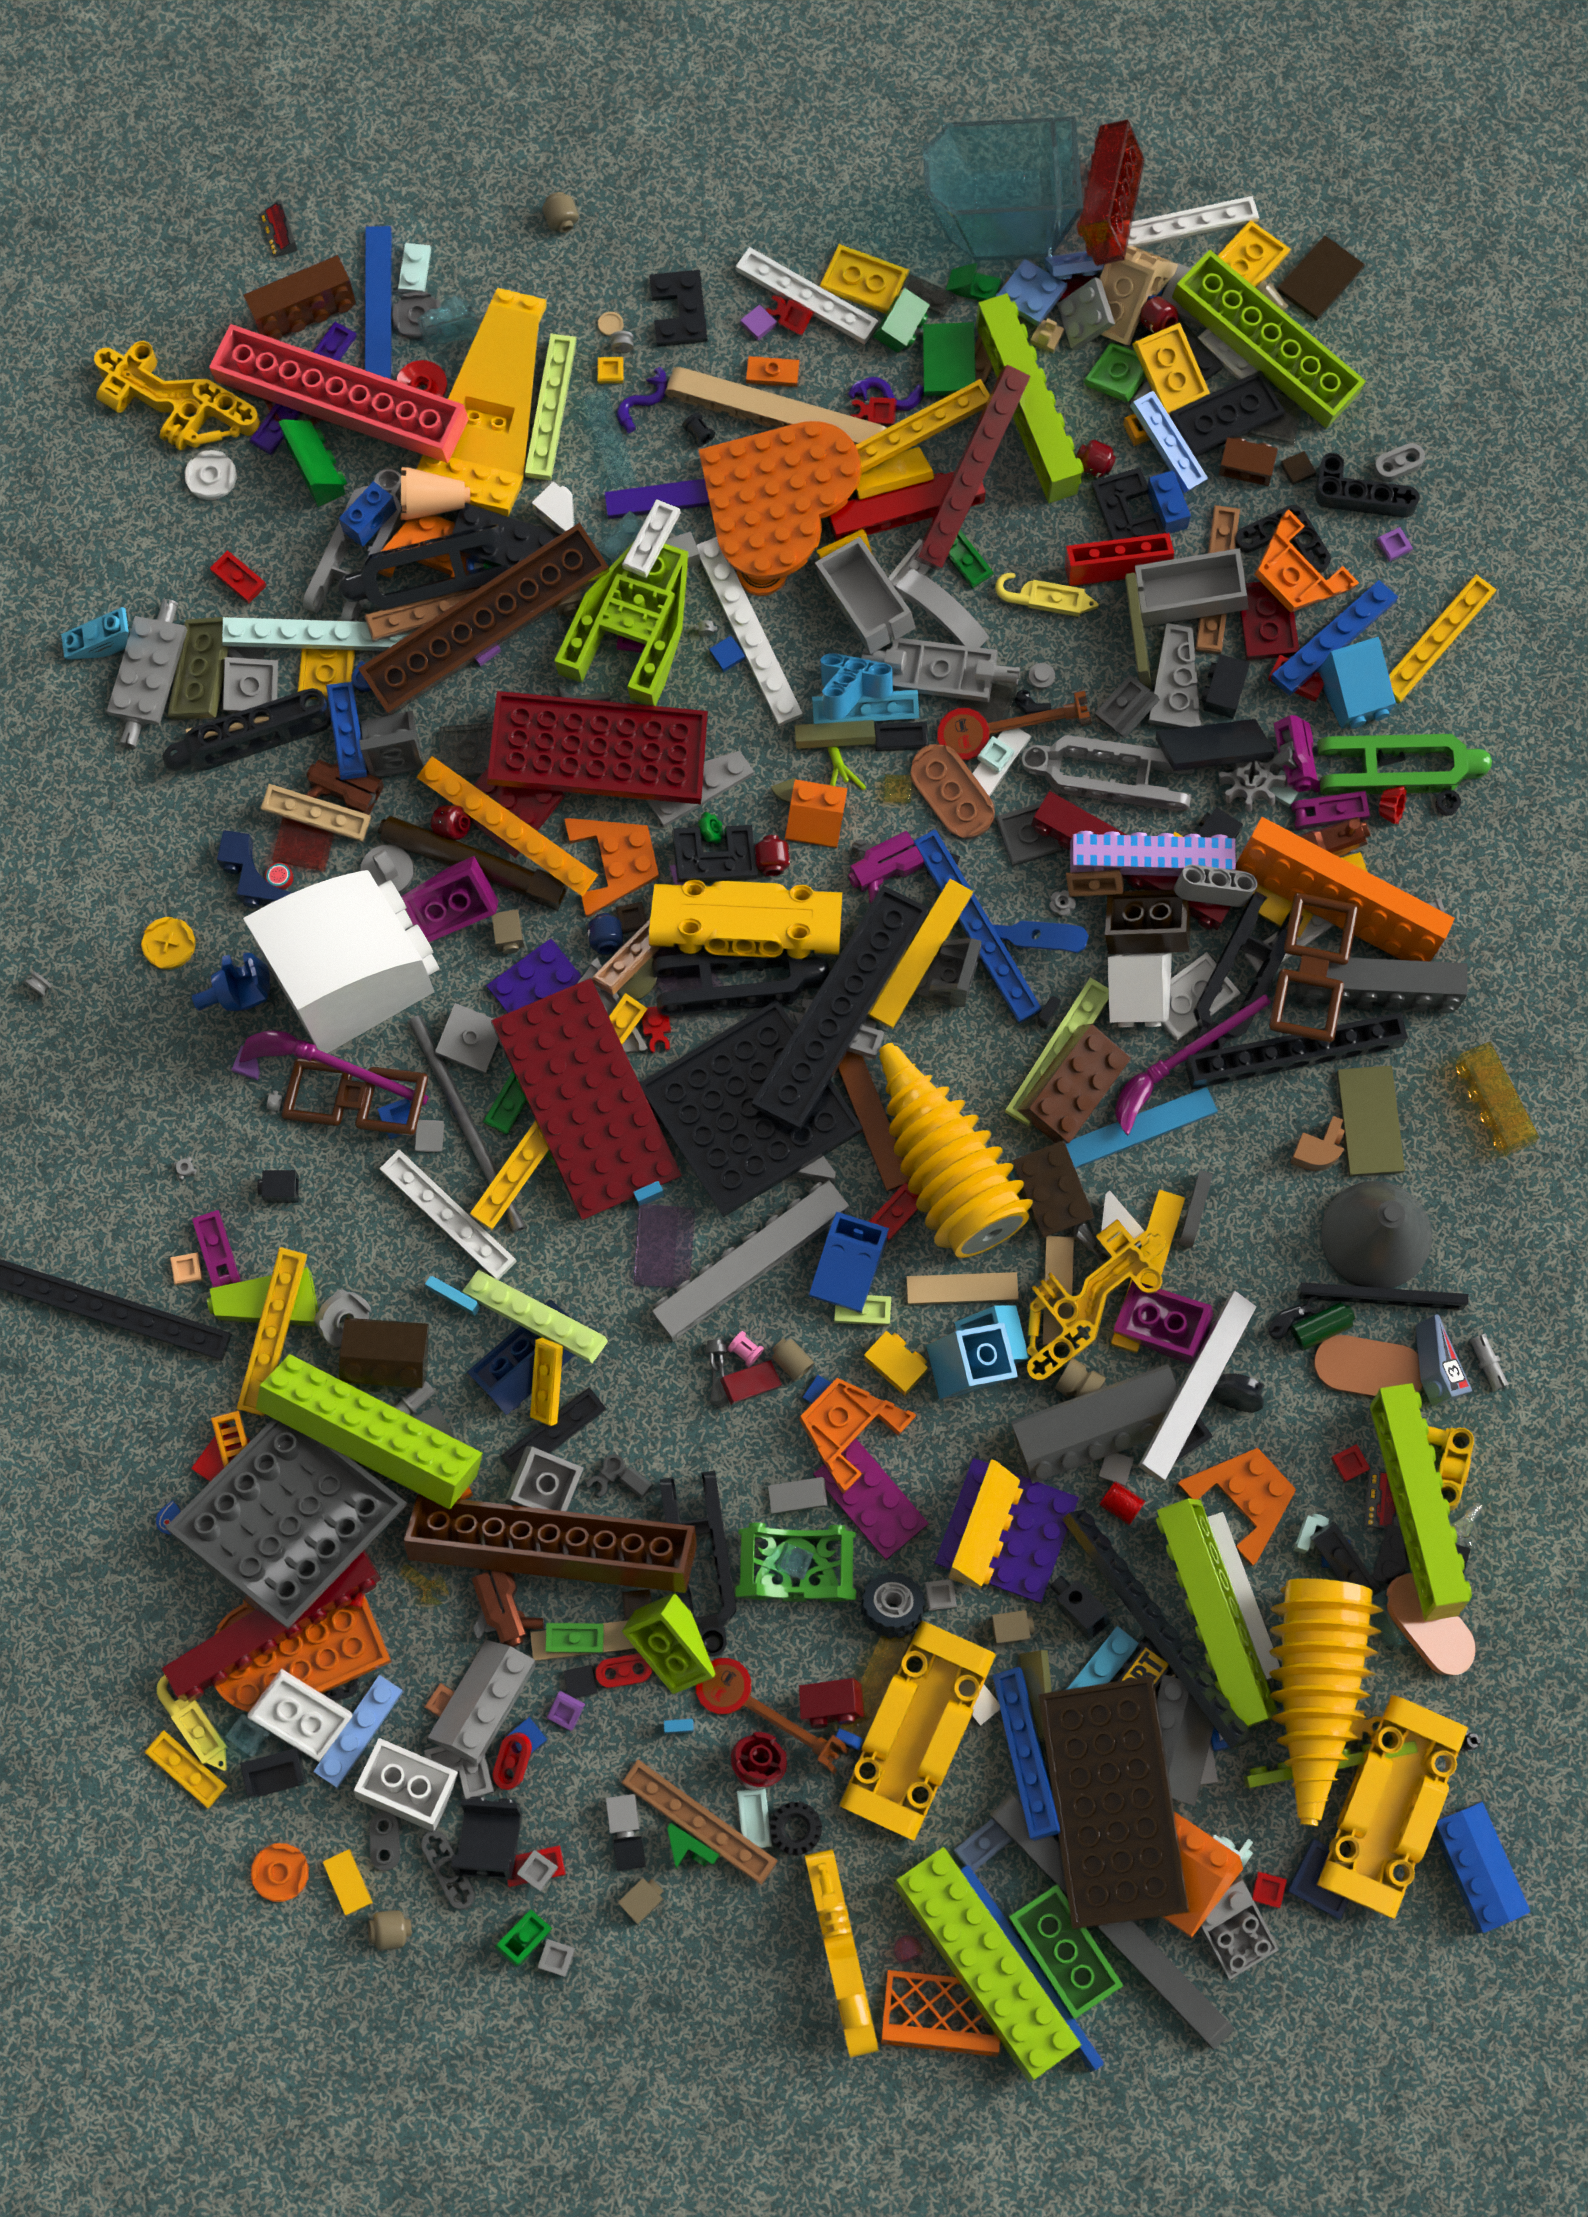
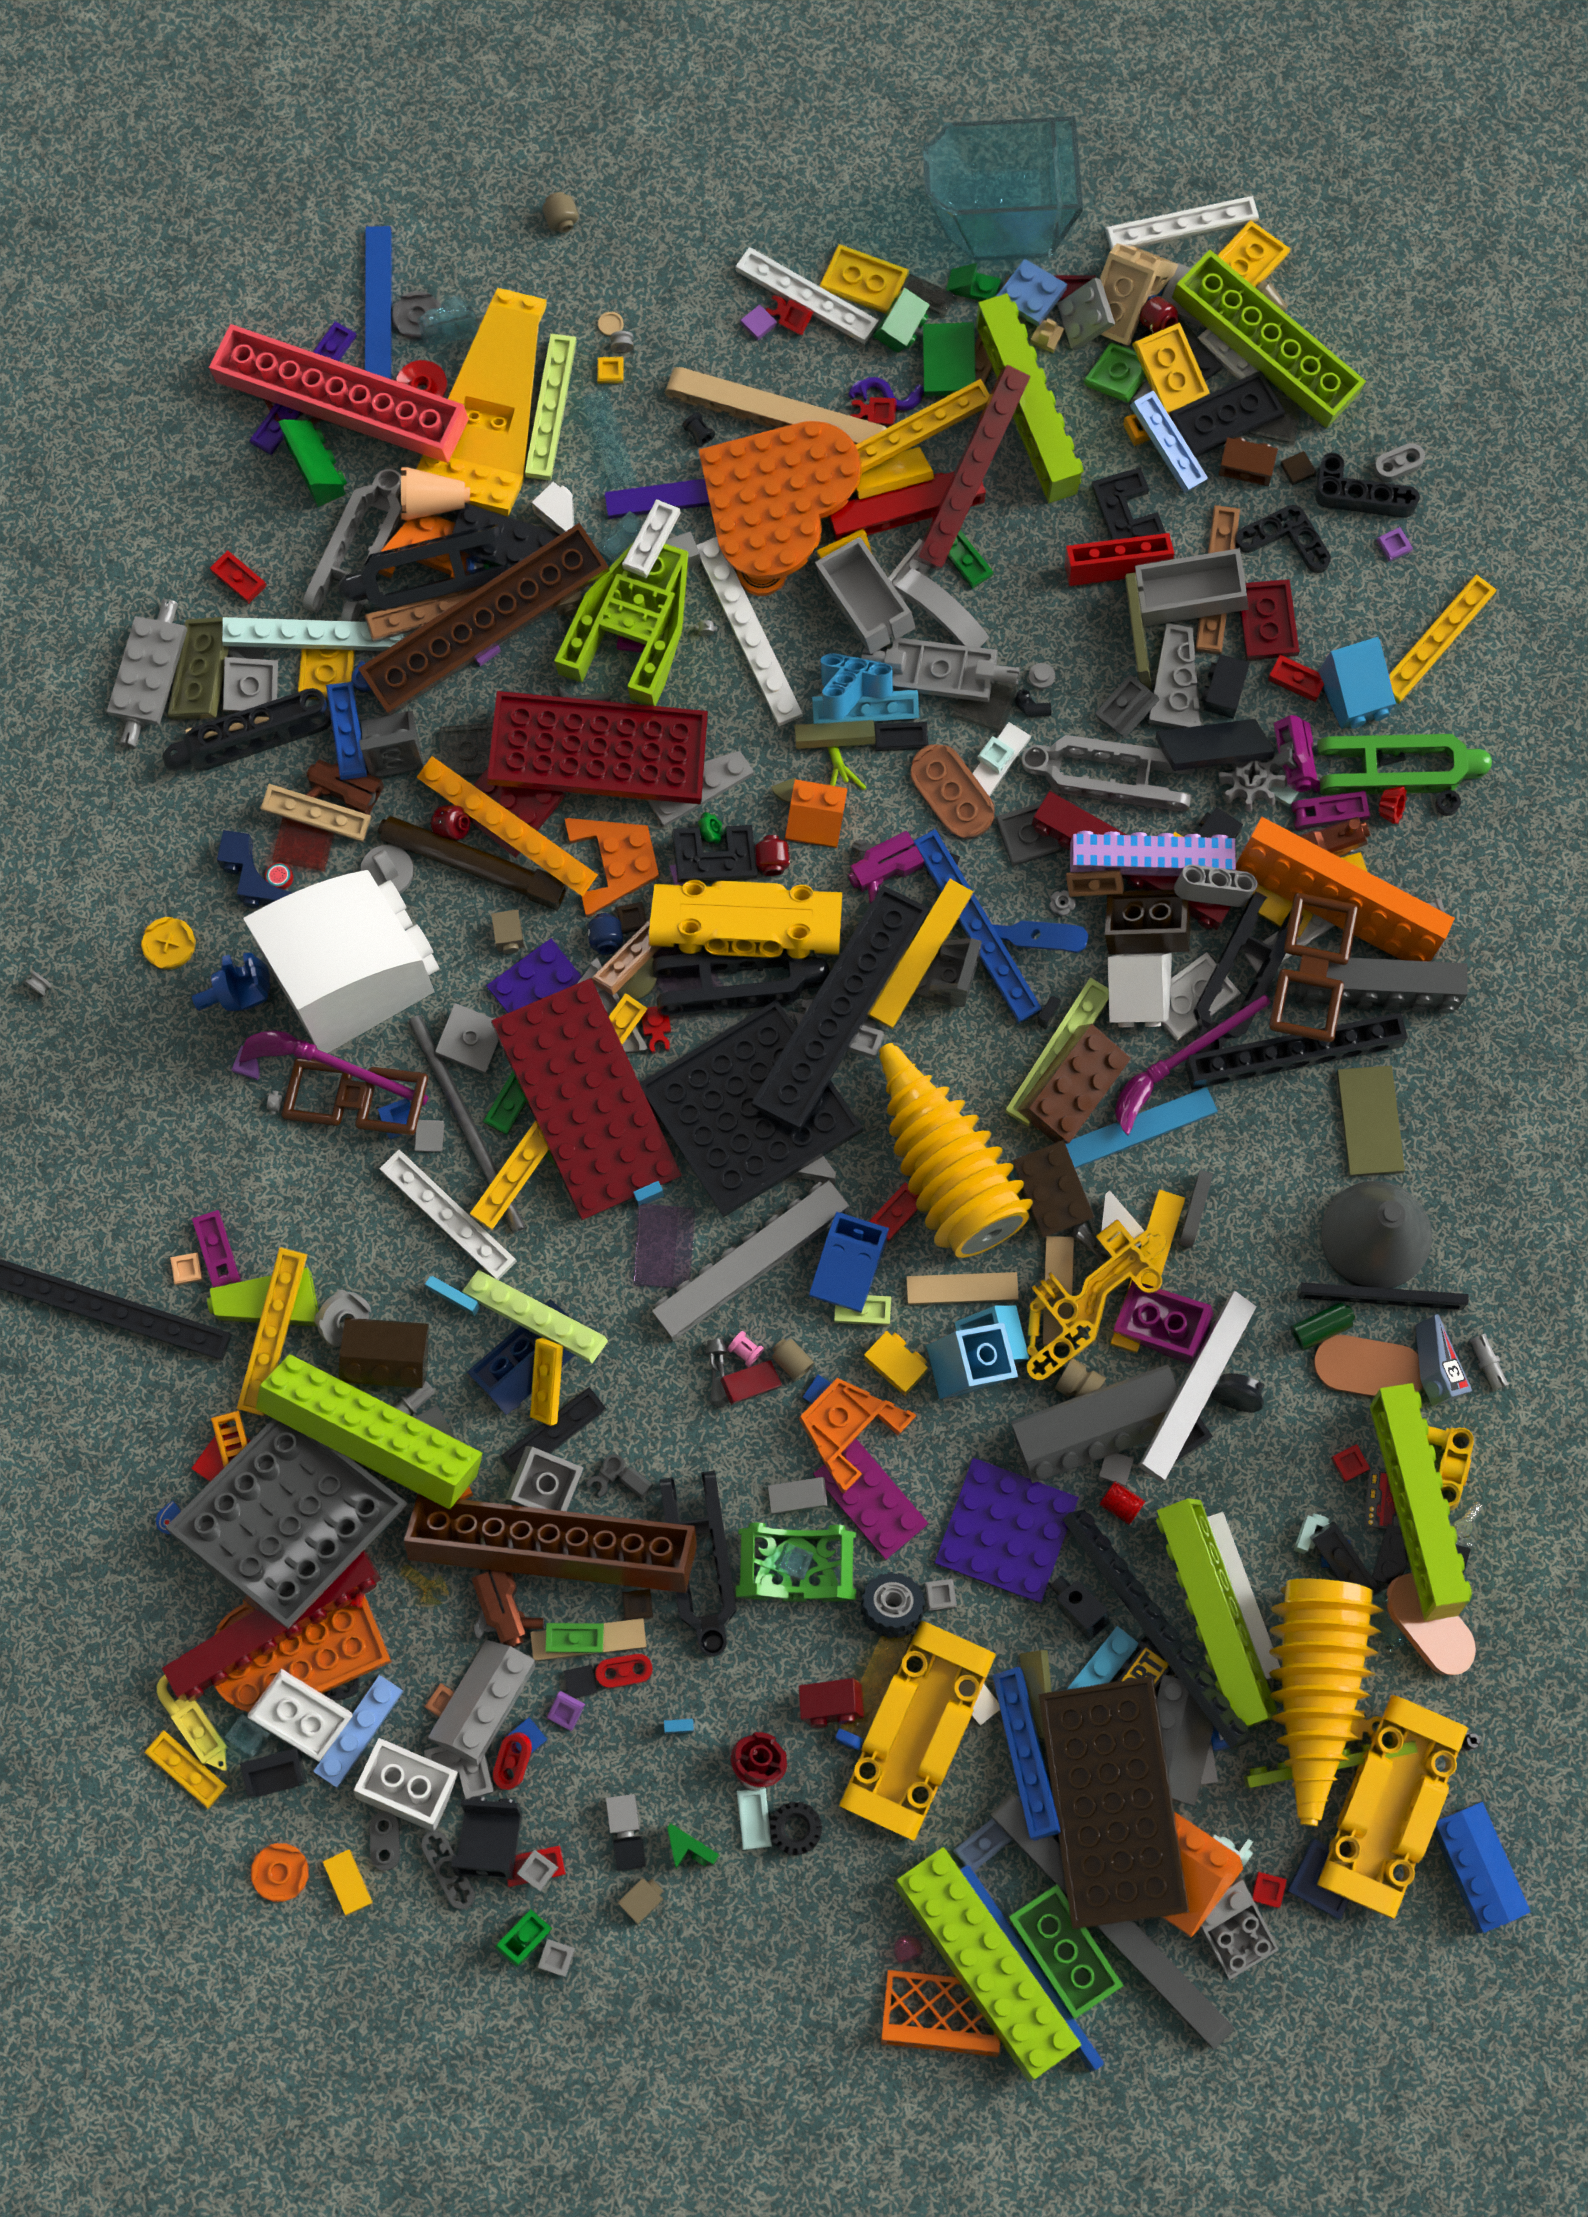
(98, 637): medium azure slope -> none
(181, 397): yellow beam -> none
(185, 1167): light grey piece -> none
(215, 481): white tile -> none
(278, 230): slope -> none
(279, 1186): black brick -> none
(301, 299): reddish brown brick -> none
(367, 514): blue brick -> none
(389, 1930): dark tan head -> none
(414, 268): light aqua plate -> none
(451, 900): magenta slope -> none
(623, 416): dark purple animal -> none
(670, 1643): lime slope -> none
(687, 289): black plate -> none
(699, 1822): medium nougat tile -> none
(727, 653): blue tile -> none
(732, 1690): dark orange piece -> none
(772, 371): orange plate -> none
(841, 1953): yellow beam -> none
(872, 1119): dark orange tile -> none
(898, 788): clear yellow tile -> none
(969, 732): dark orange piece -> none
(985, 1527): yellow slope -> none
(1012, 1627): dark tan brick -> none
(1047, 596): light yellow plate -> none
(1065, 265): medium blue plate -> none
(1096, 458): dark red head -> none
(1111, 193): clear red brick -> none
(1169, 501): blue brick -> none
(1254, 1488): orange wing -> none
(1287, 1317): black arm -> none
(1292, 576): orange wing -> none
(1319, 1154): medium nougat brick -> none
(1320, 277): dark brown tile -> none
(1334, 636): blue plate -> none
(1497, 1099): clear yellow brick -> none

